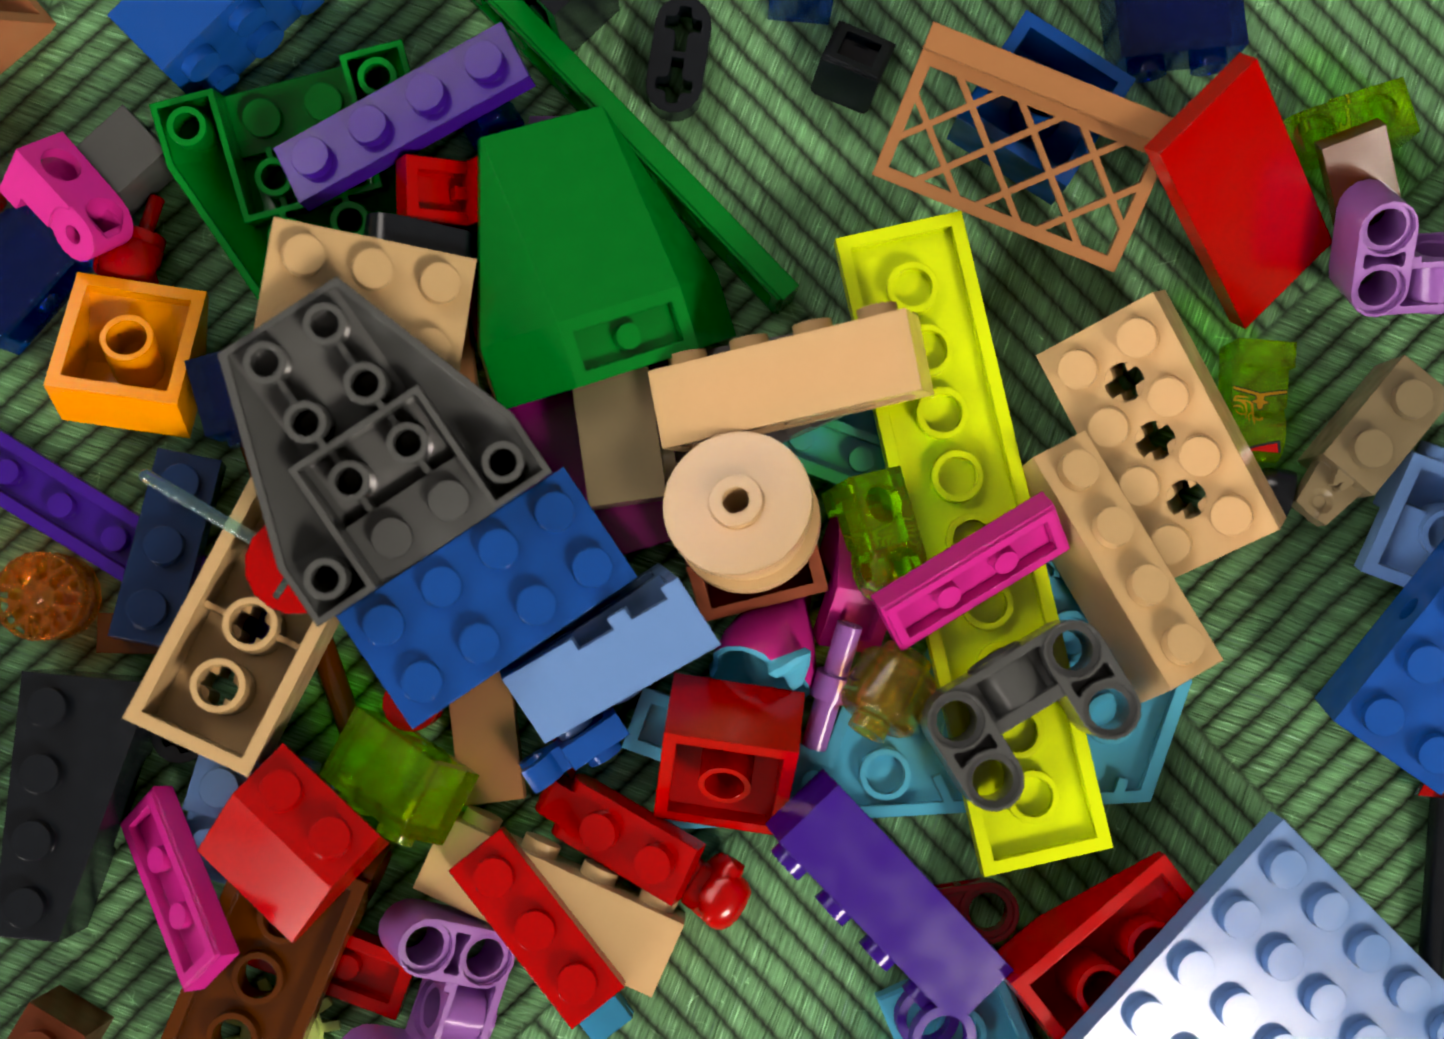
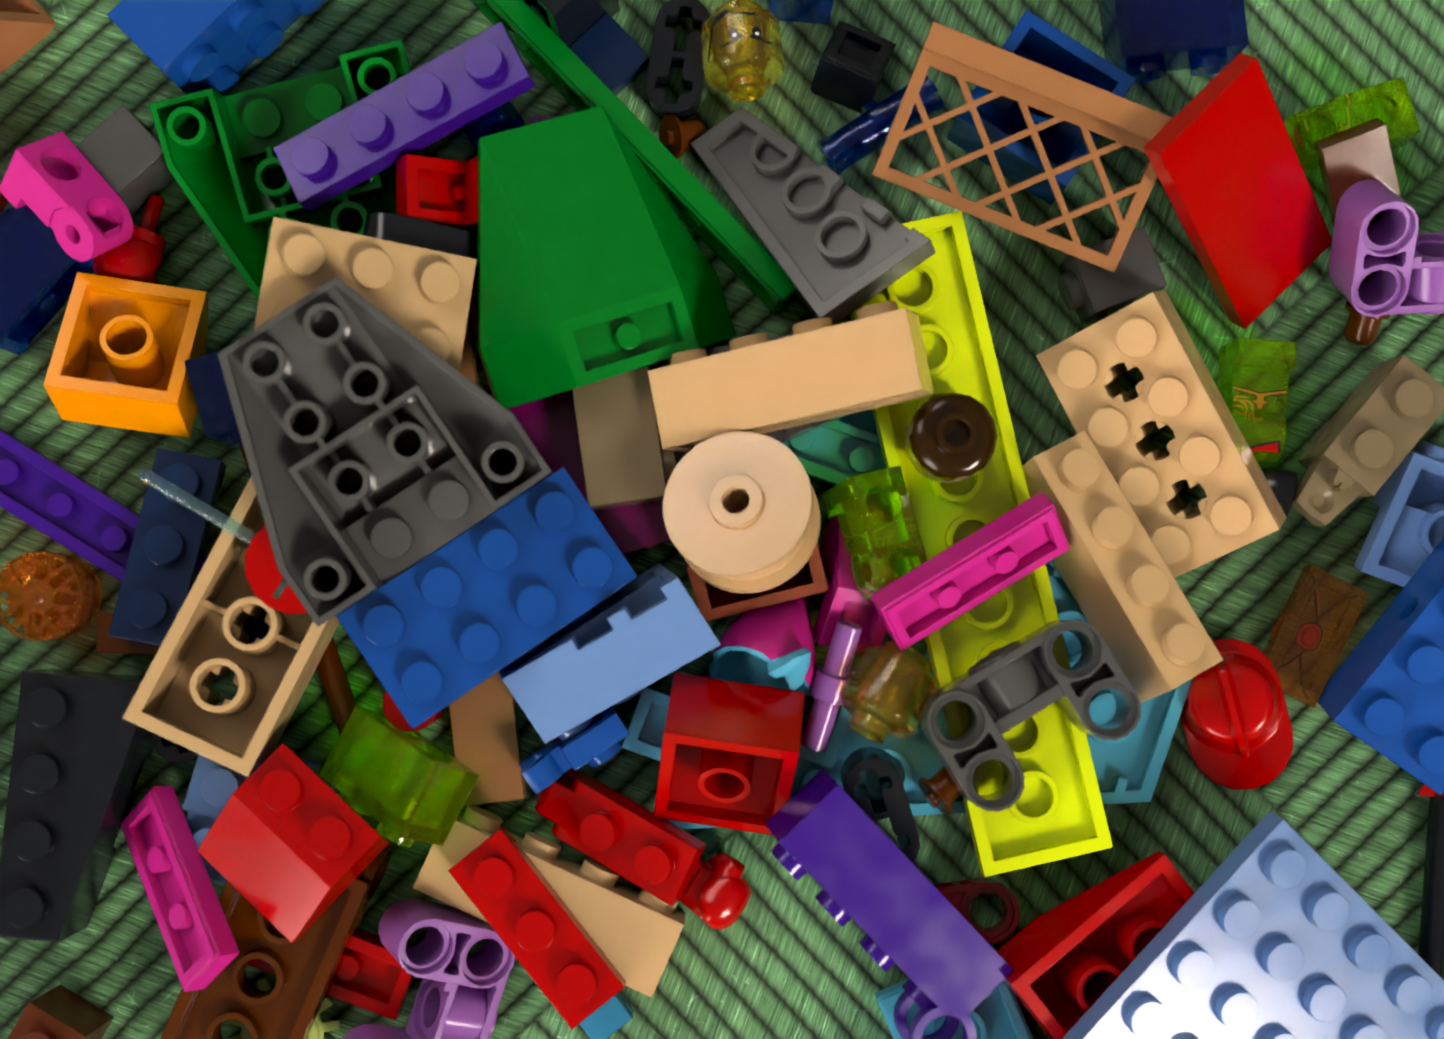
(611, 54): none -> dark blue tile
(679, 134): none -> reddish brown piece
(742, 50): none -> clear yellow head
(812, 224): none -> dark grey wing
(872, 127): none -> clear blue pin
(894, 801): none -> black beam
(939, 791): none -> reddish brown piece
(950, 438): none -> dark brown head
(1099, 291): none -> dark grey brick
(1238, 719): none -> red piece
(1313, 632): none -> clear orange tile
(1361, 328): none -> reddish brown piece

